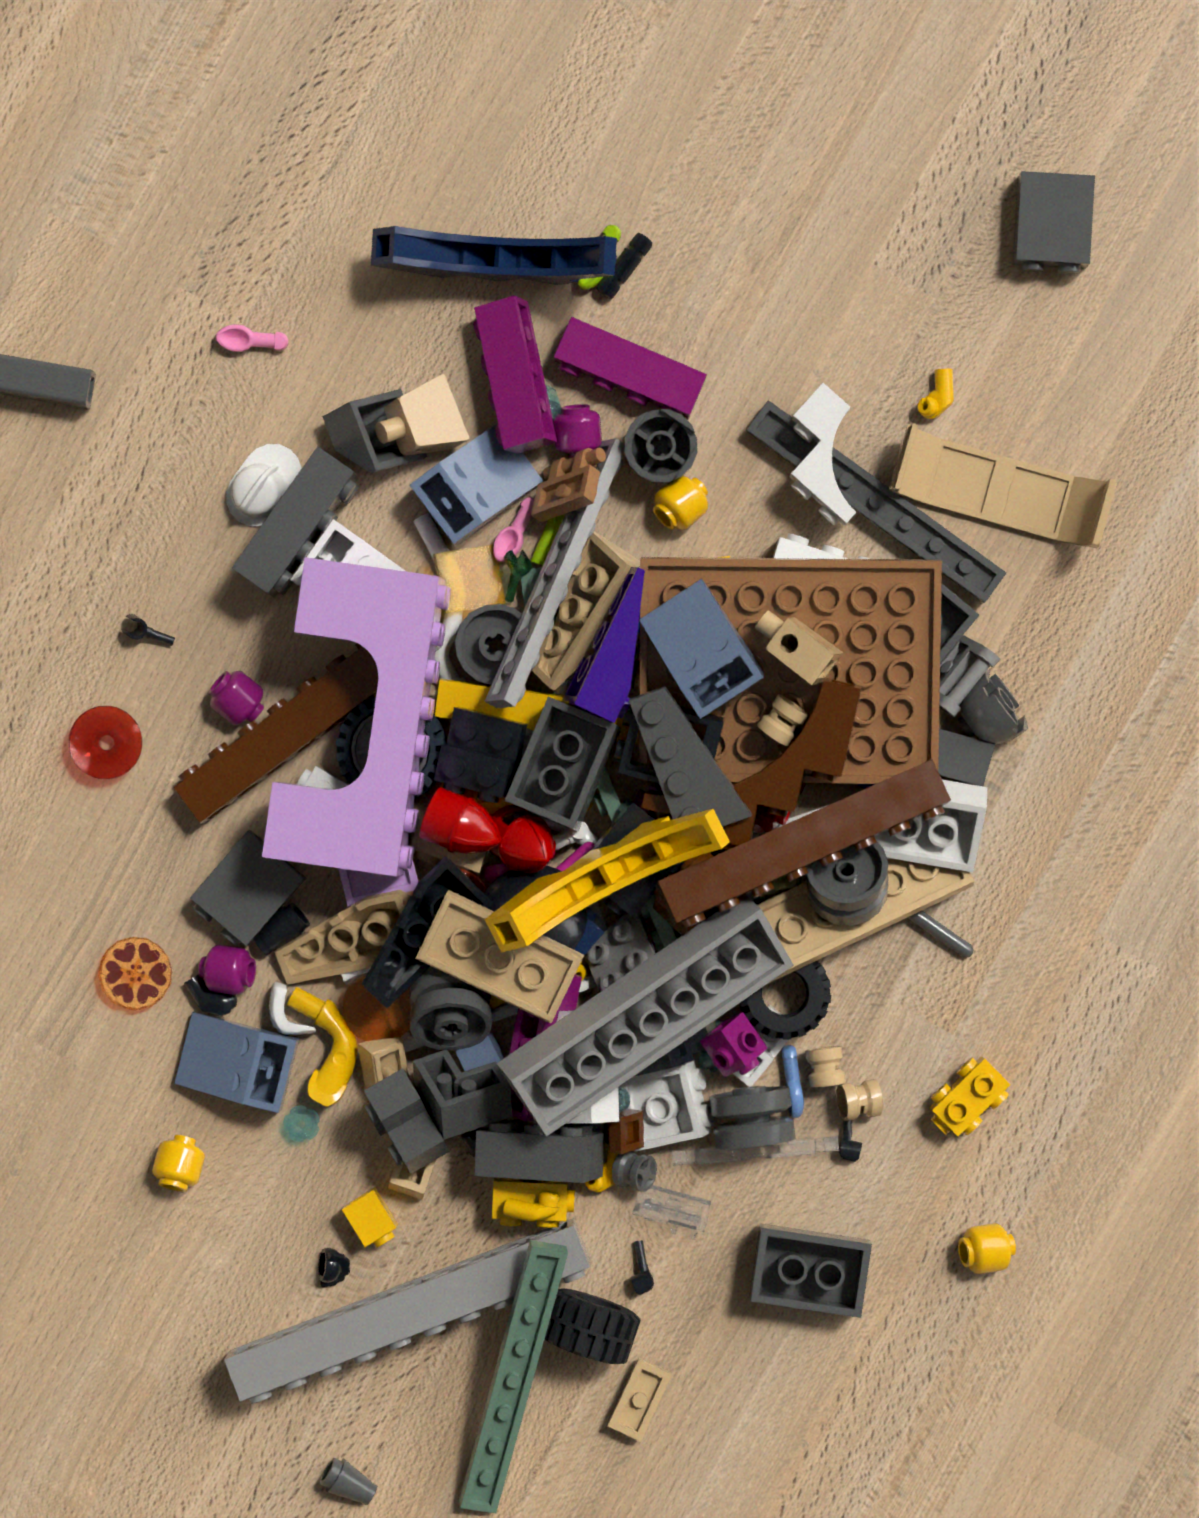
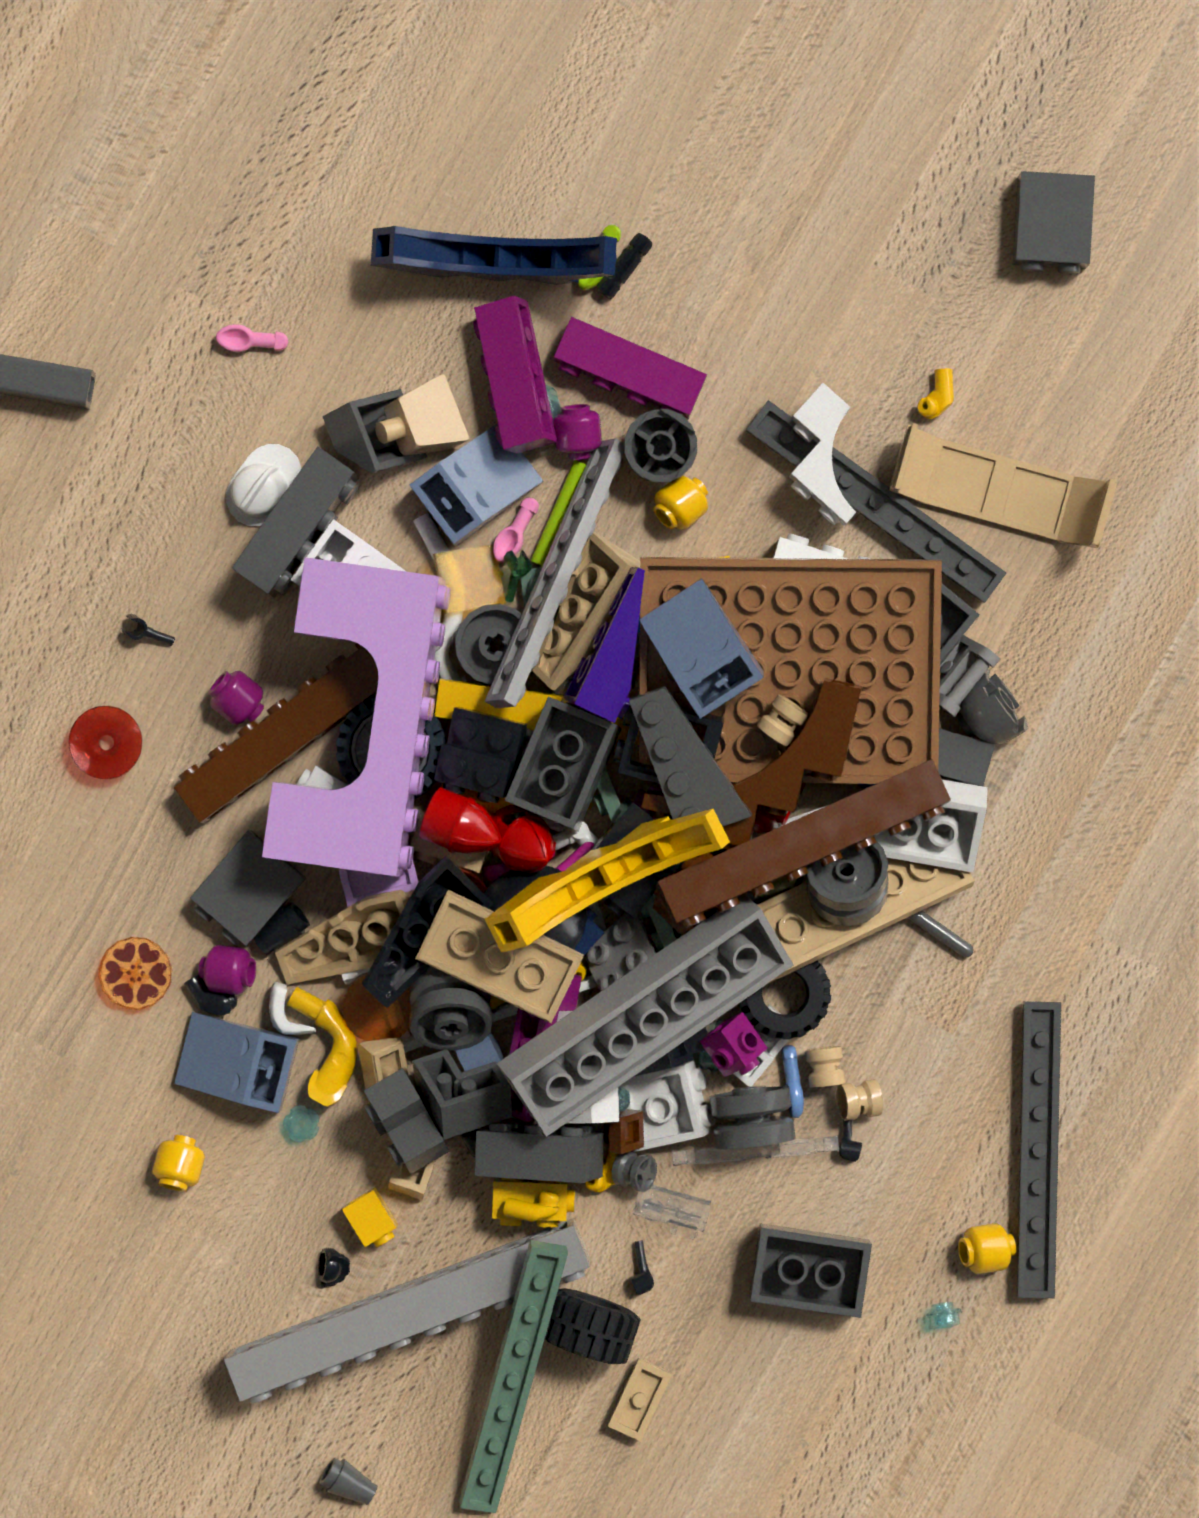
(569, 484): medium nougat plate -> none
(813, 655): tan torso -> none
(944, 1315): none -> clear light blue plate
(962, 1103): yellow brick -> none
(1038, 1149): none -> dark grey plate

